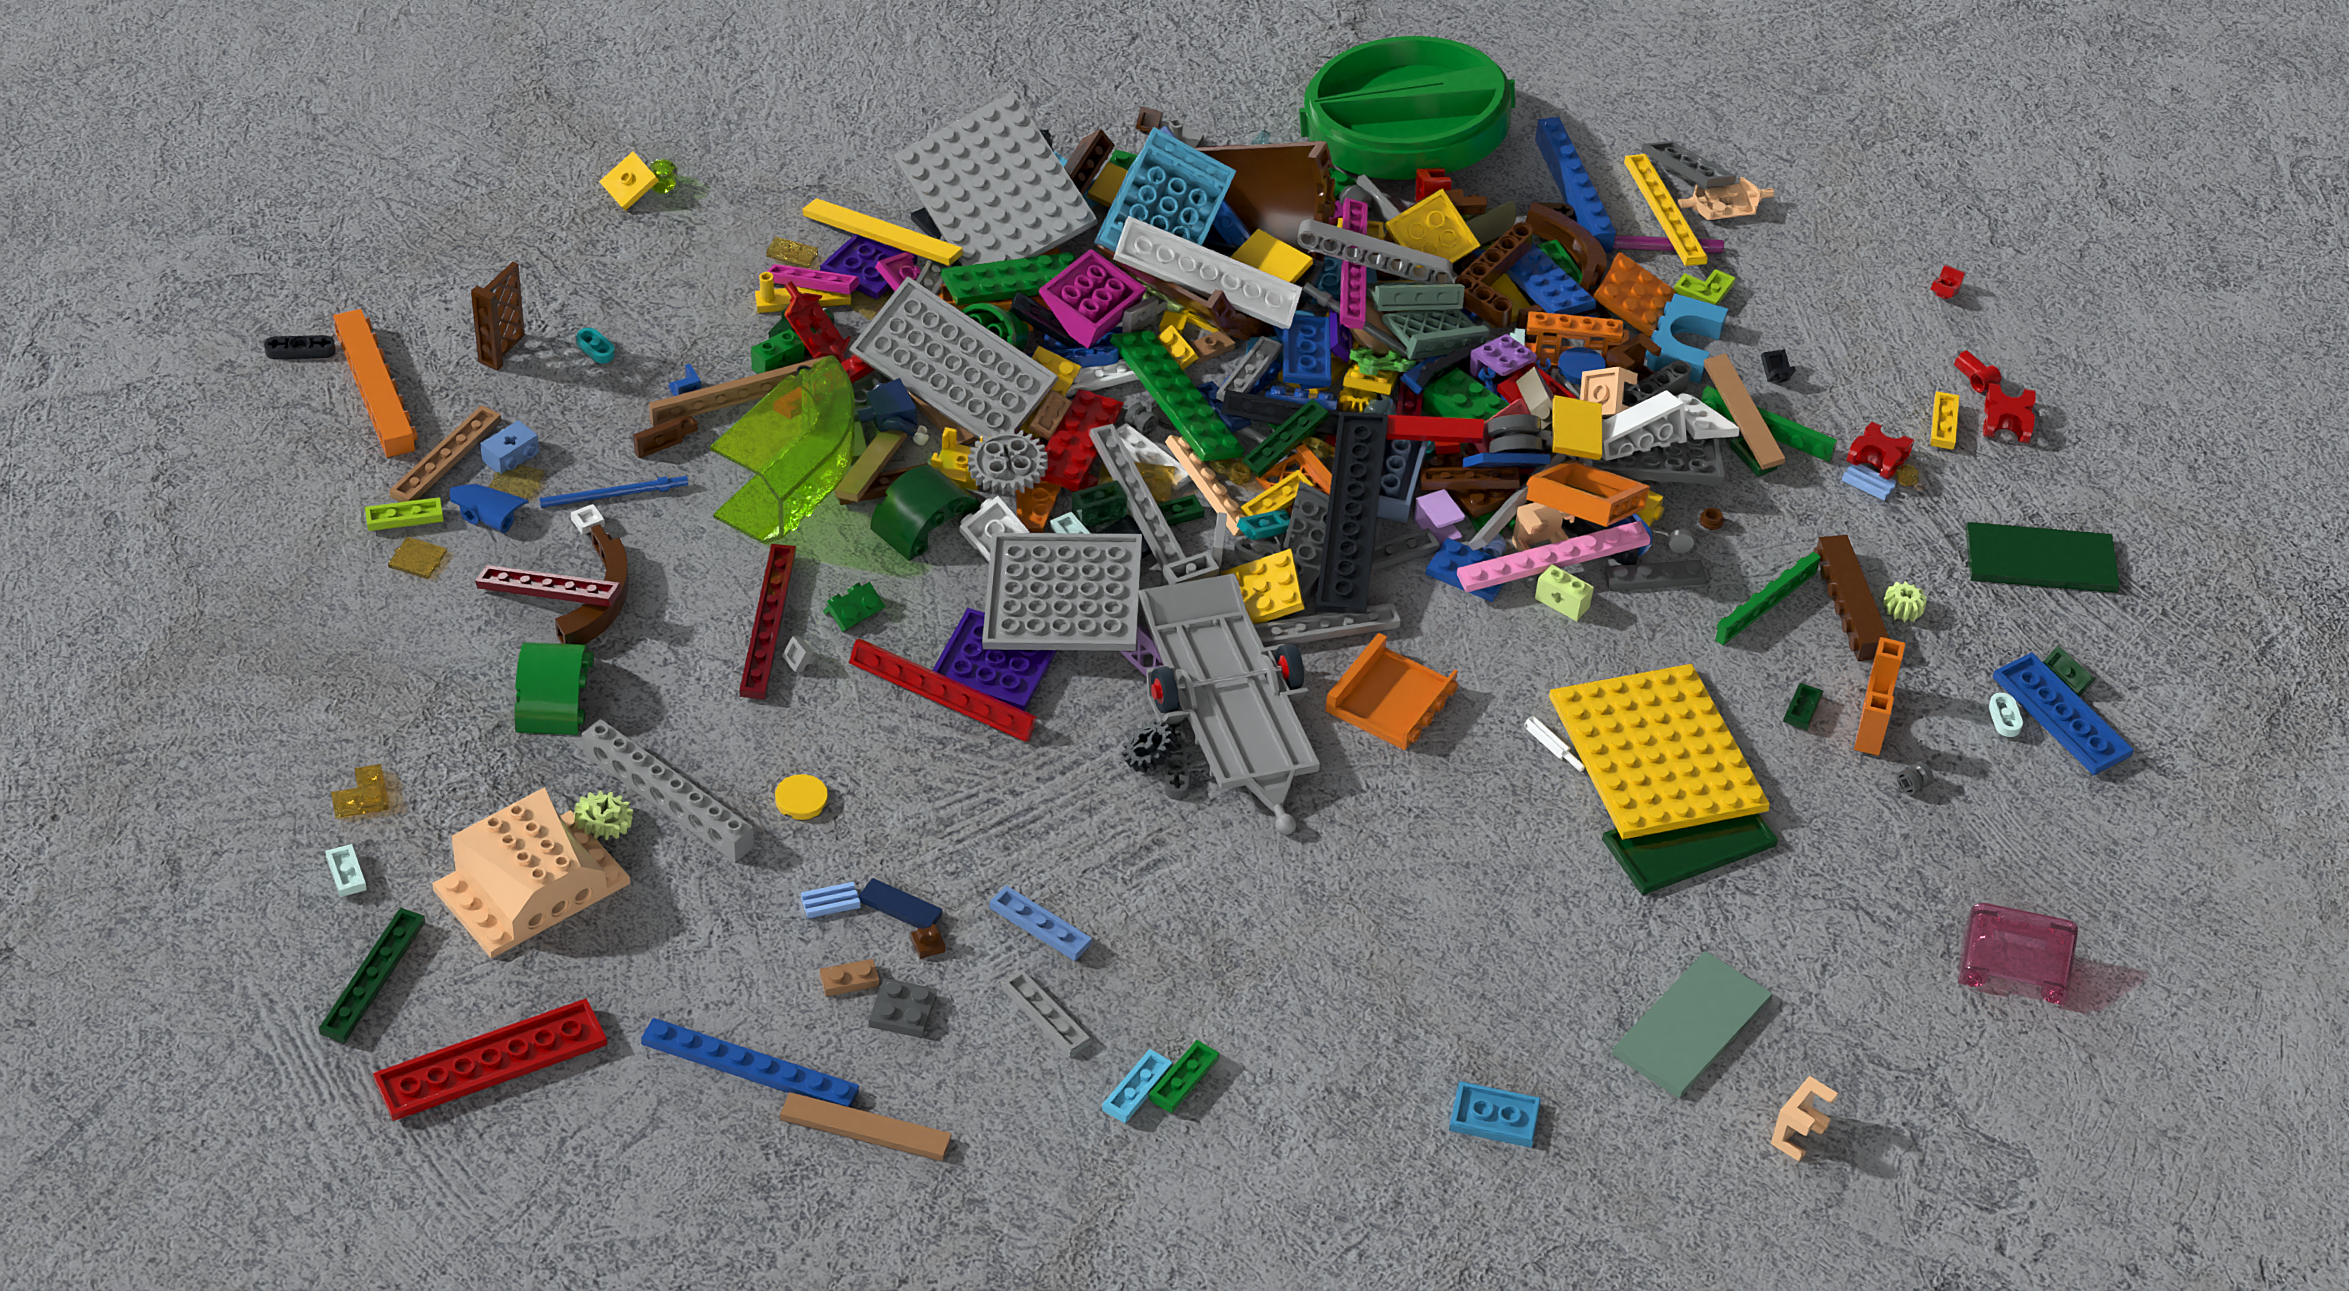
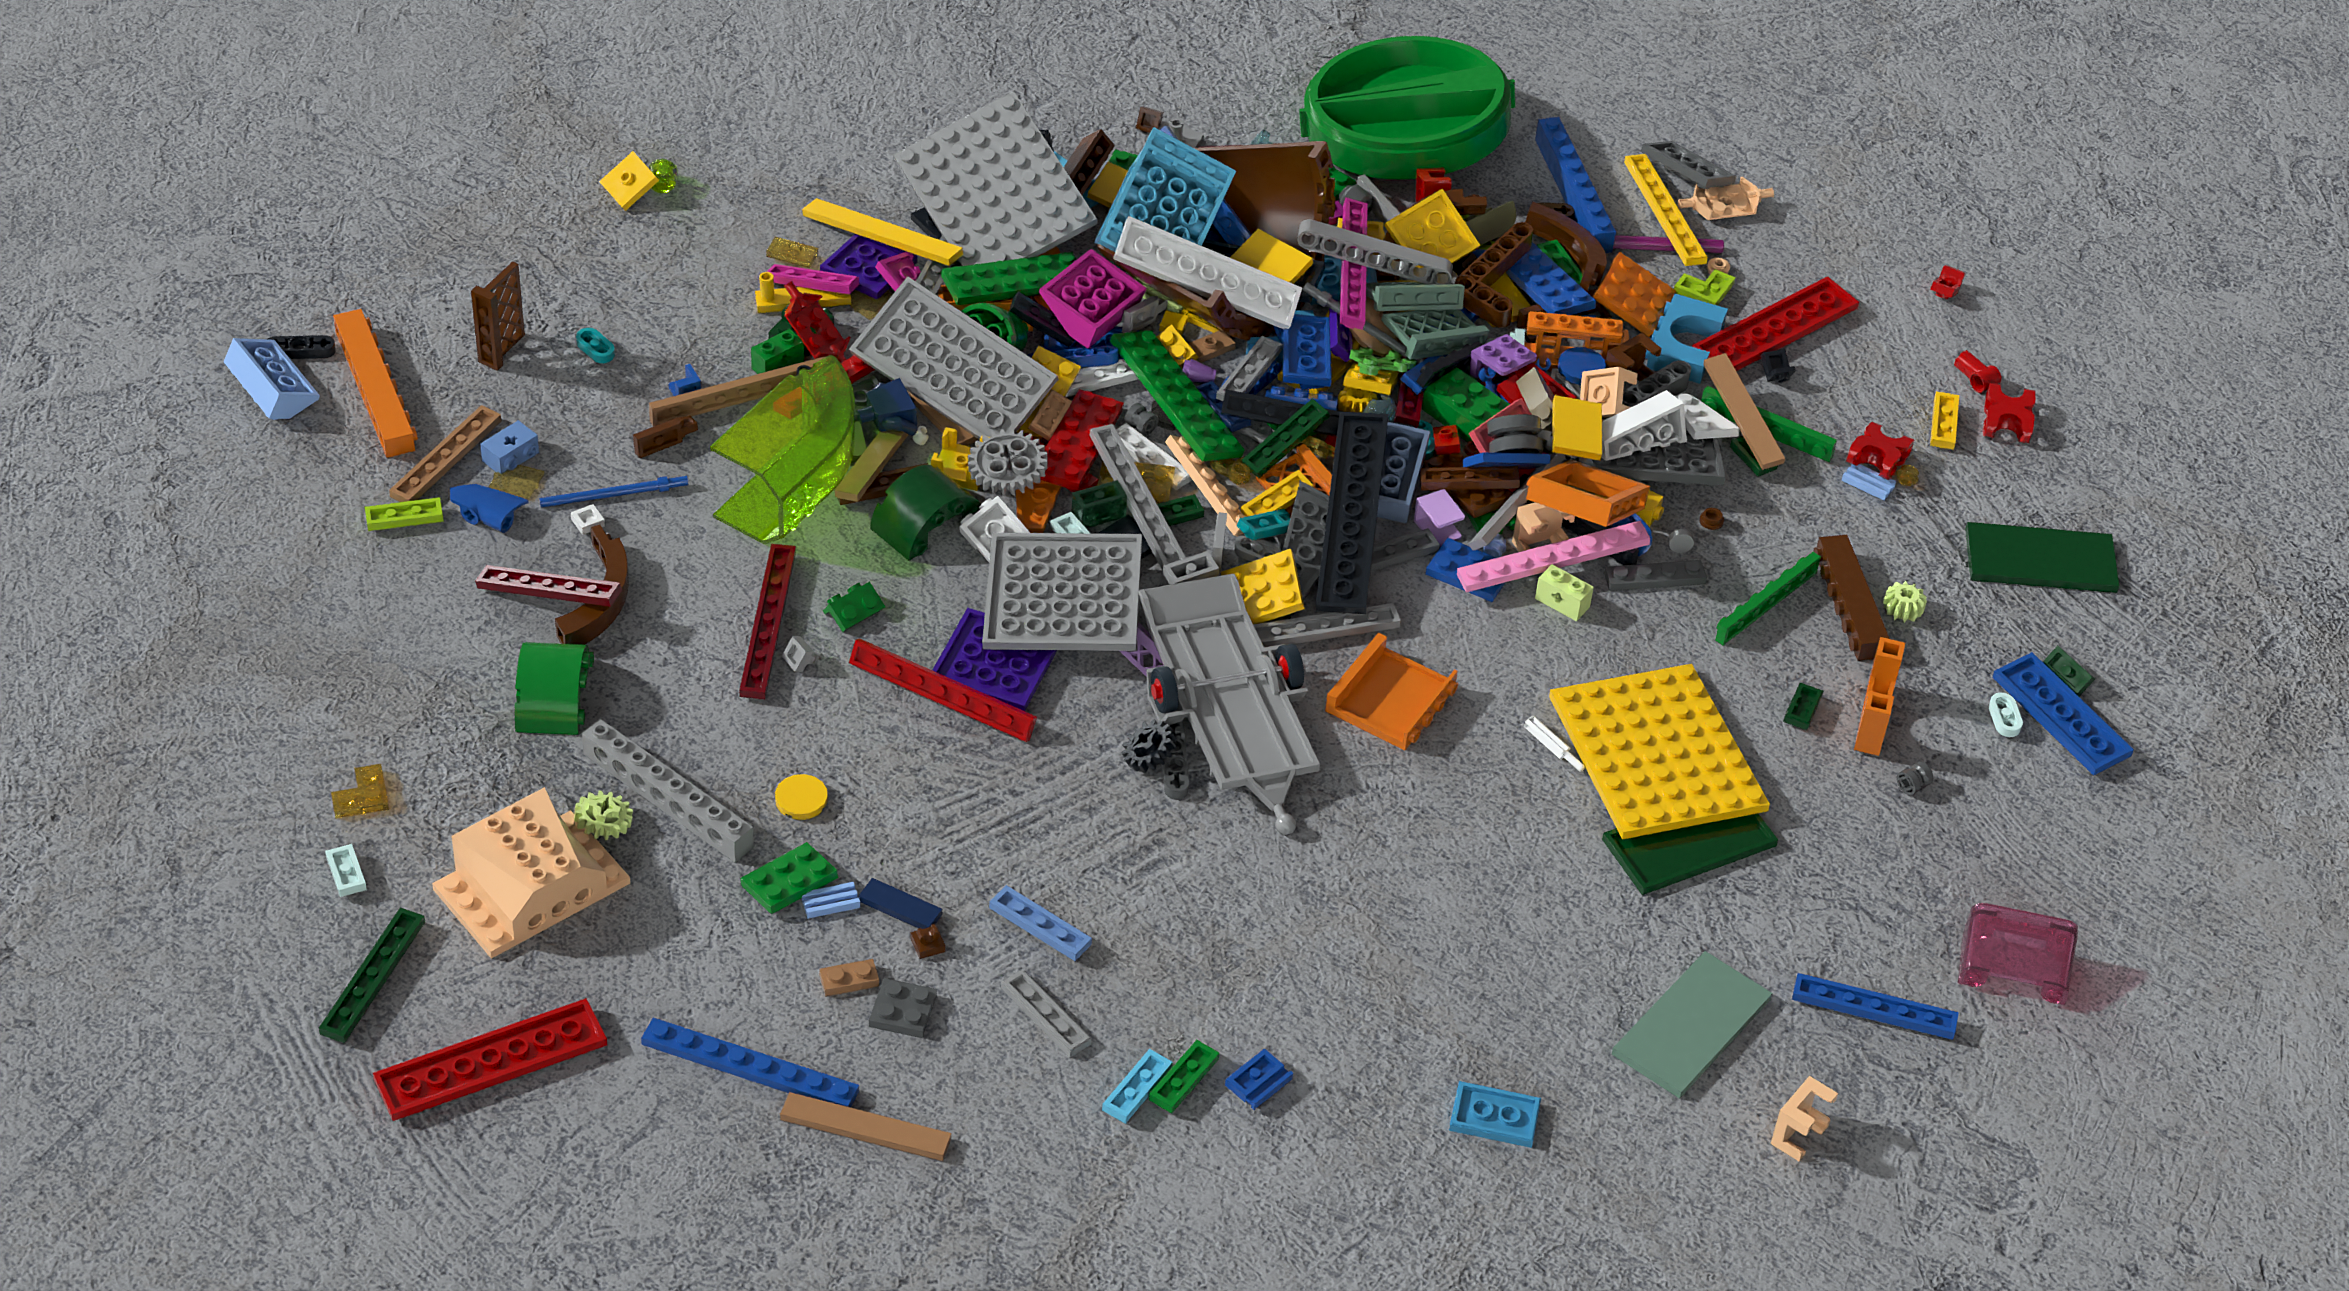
(270, 377): none -> light blue slope
(417, 557): clear yellow piece -> none
(789, 878): none -> green plate
(1198, 372): none -> medium lavender cone
(1259, 1079): none -> blue plate
(1435, 429): red tile -> none
(1718, 264): none -> light nougat plate
(1780, 323): none -> red plate
(1875, 1006): none -> blue plate

